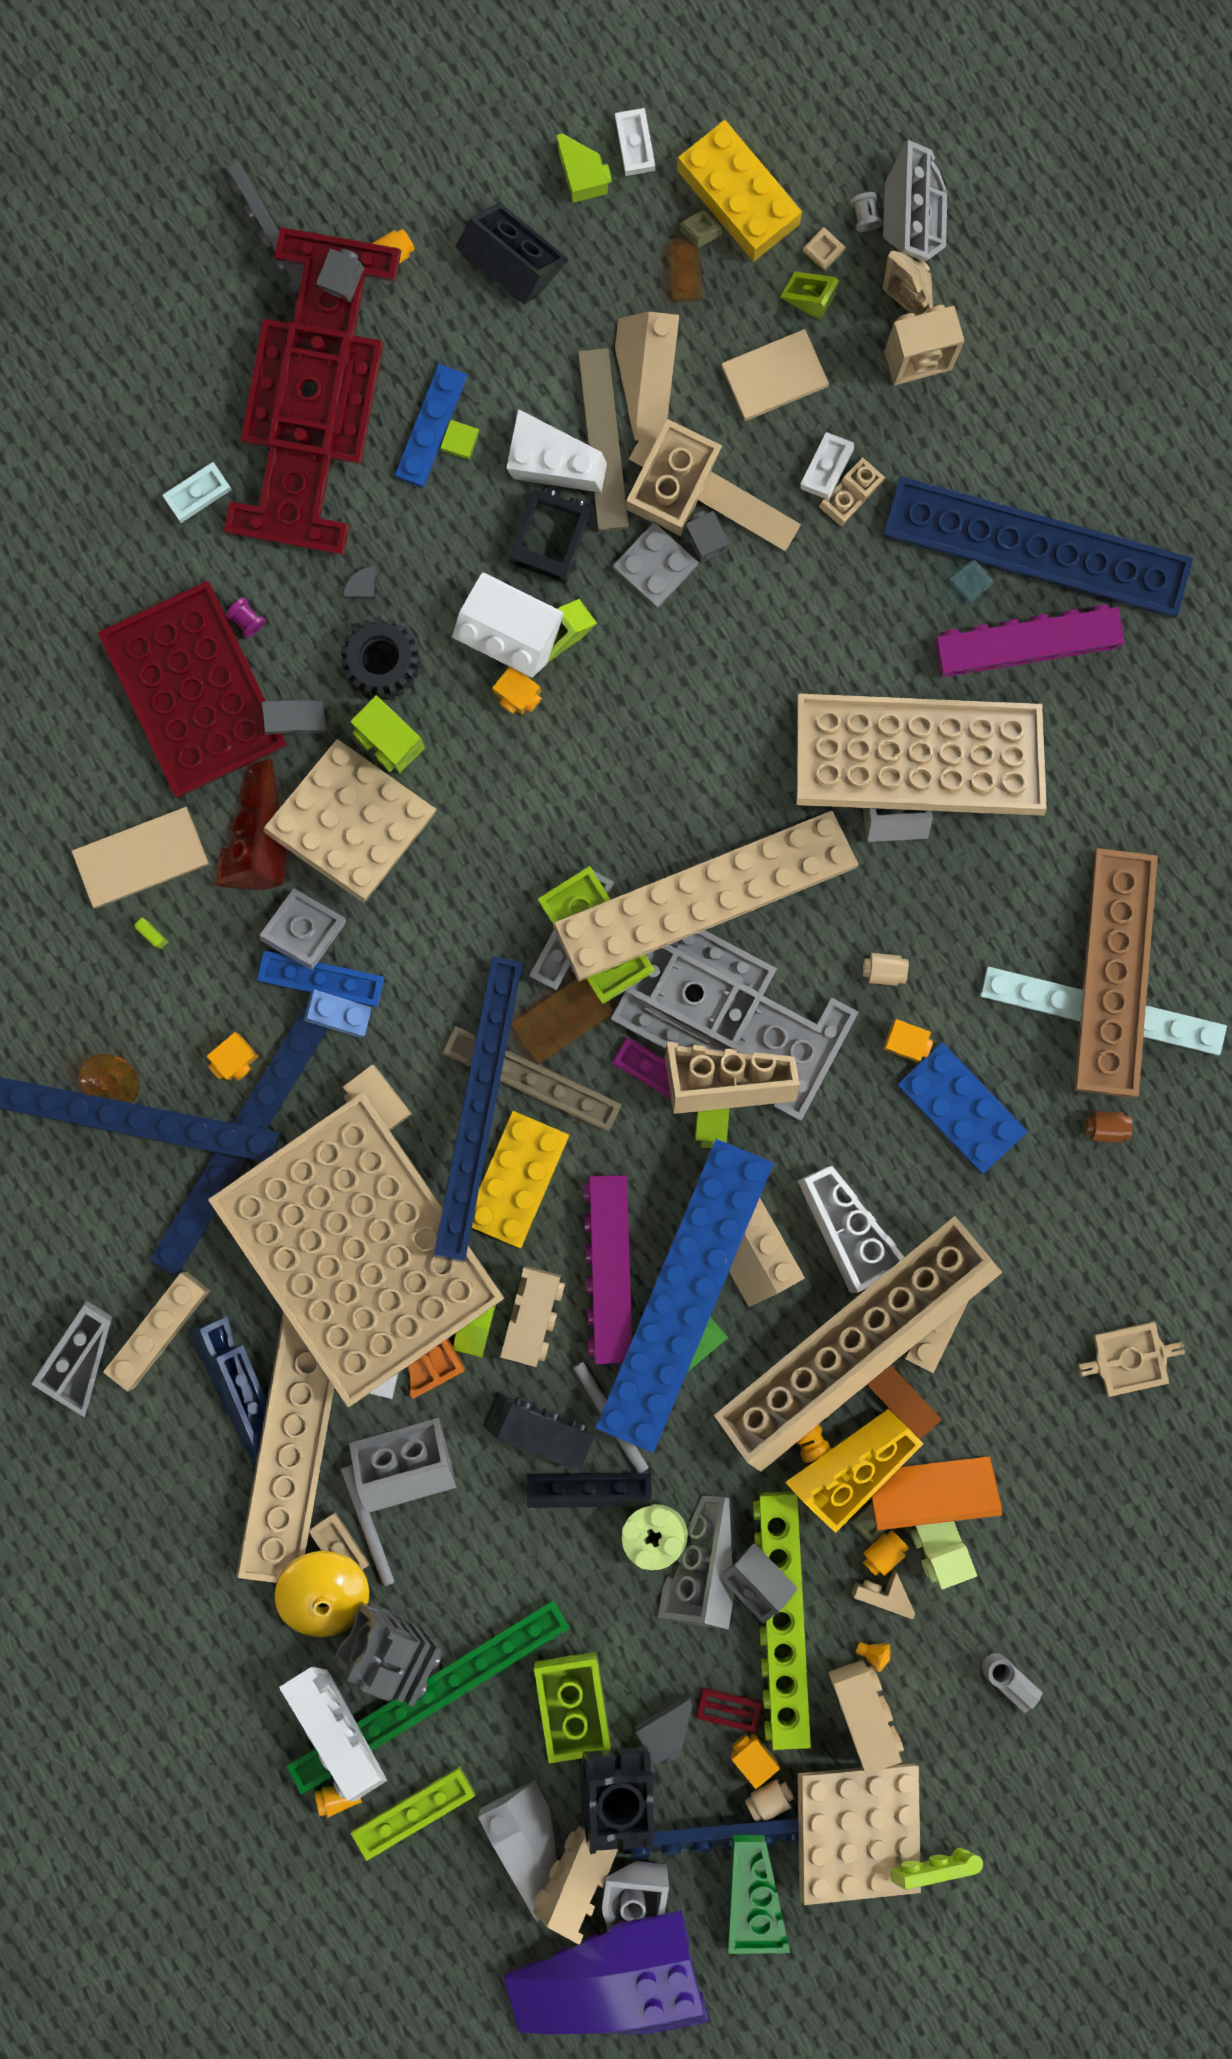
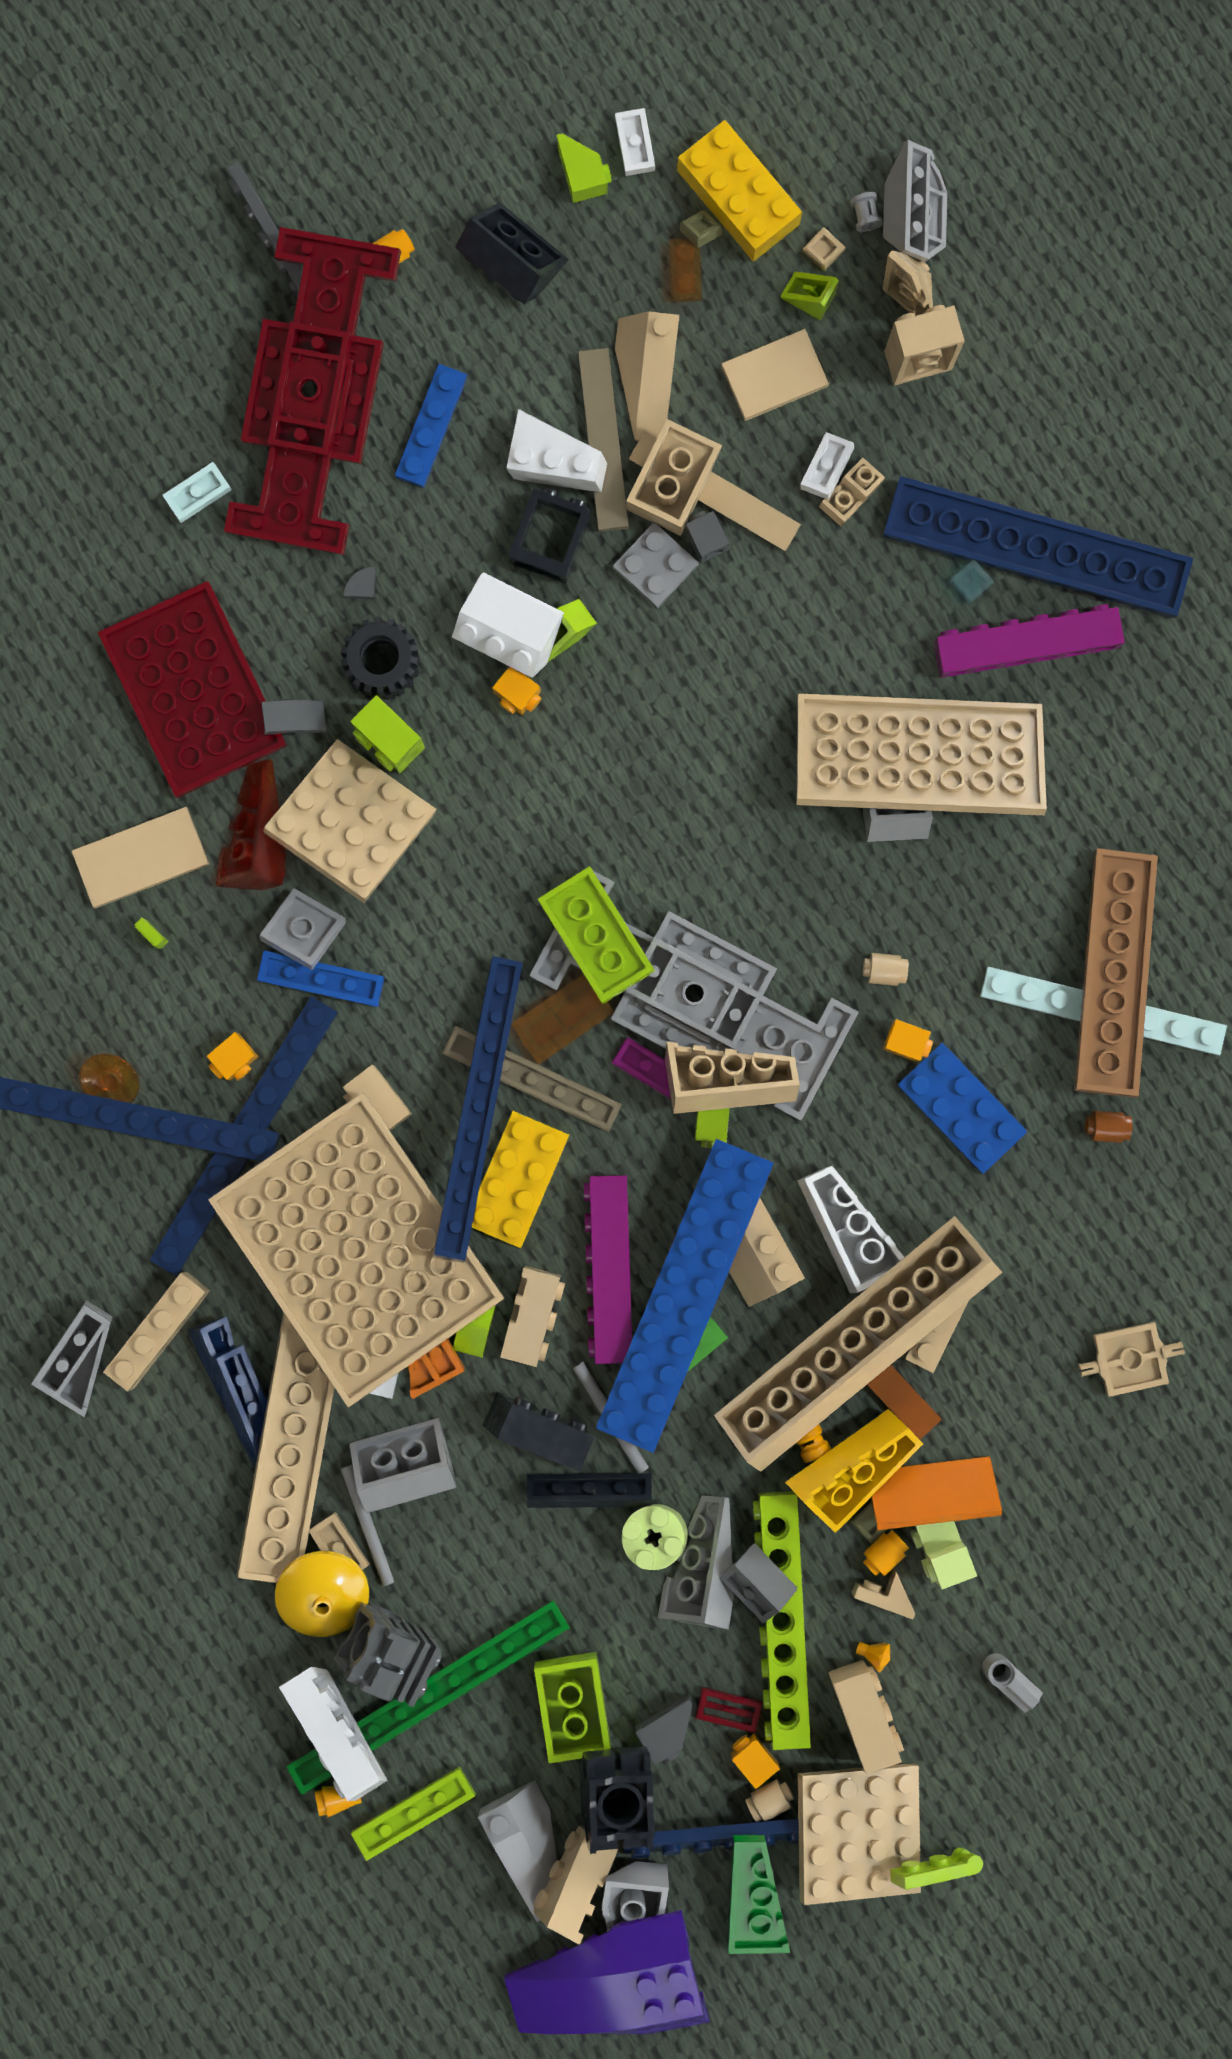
(245, 618): magenta bush -> none
(337, 1013): medium blue plate -> none
(340, 274): dark grey brick -> none
(459, 439): lime tile -> none
(705, 895): tan plate -> none

